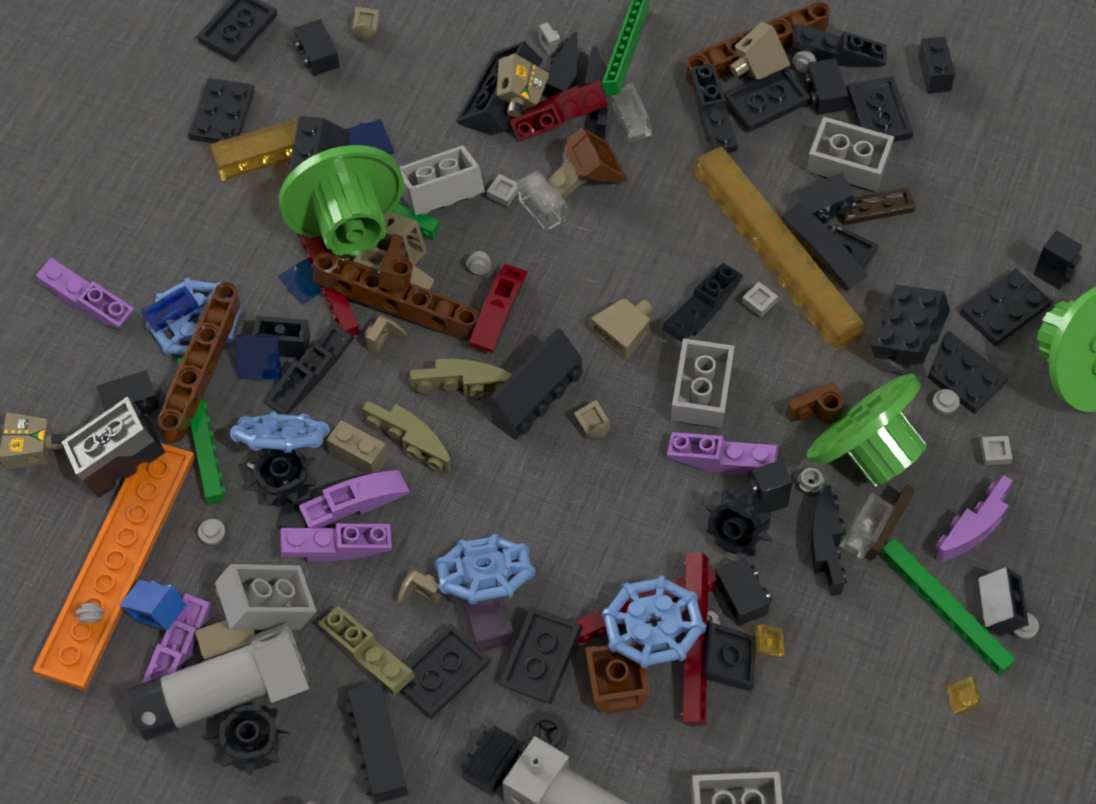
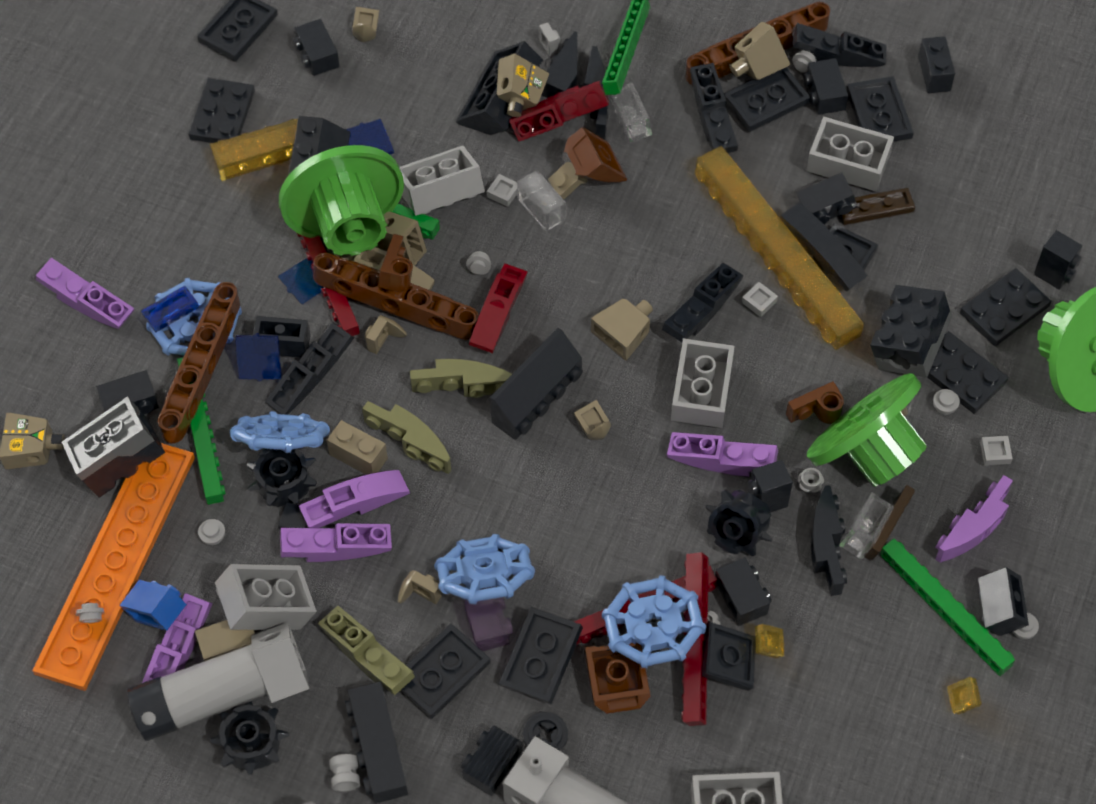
(344, 772): none -> light grey wheel

